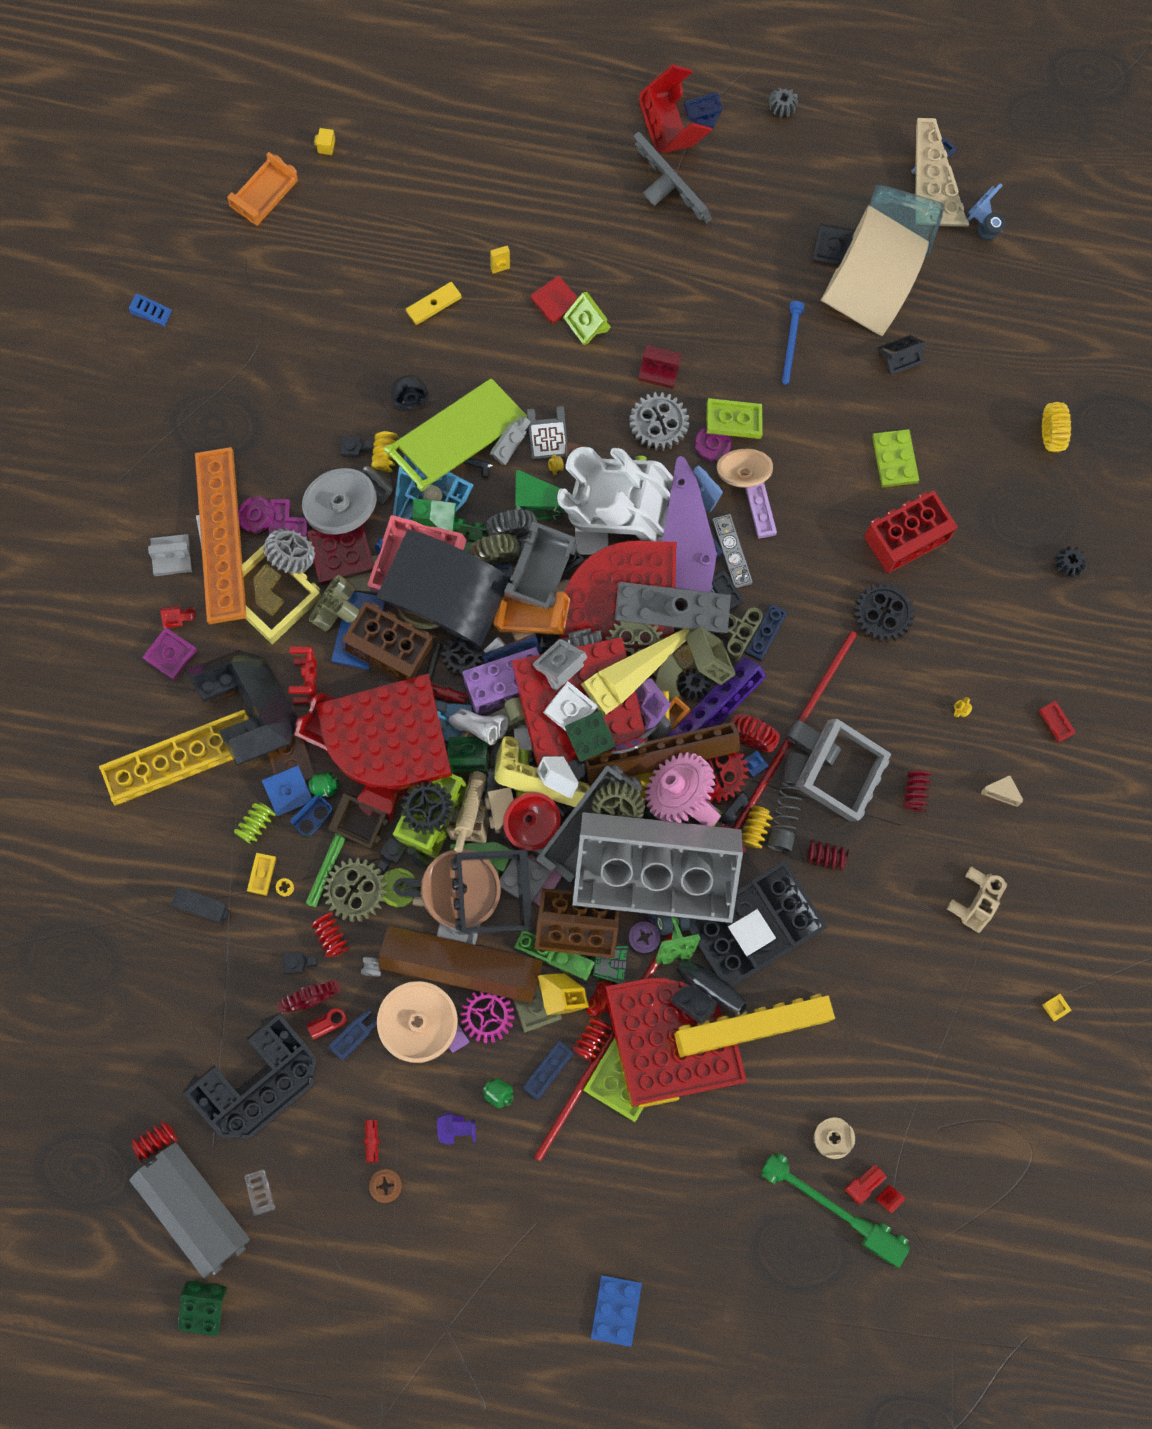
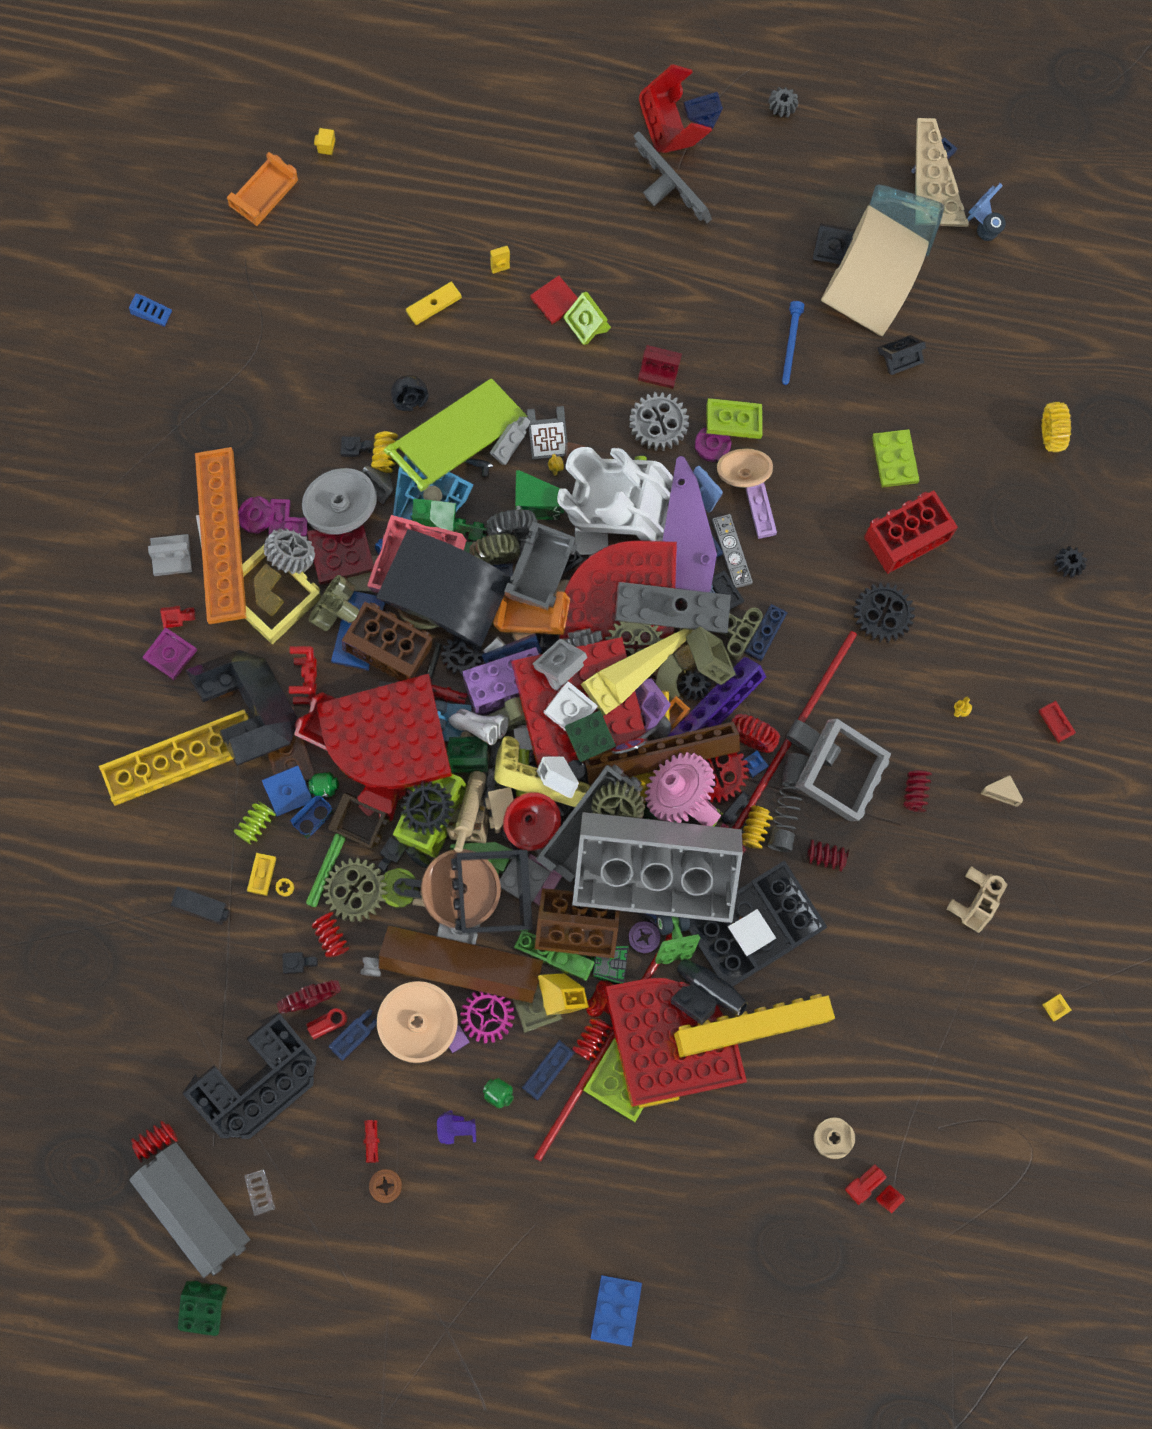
(877, 1237): green bar -> none

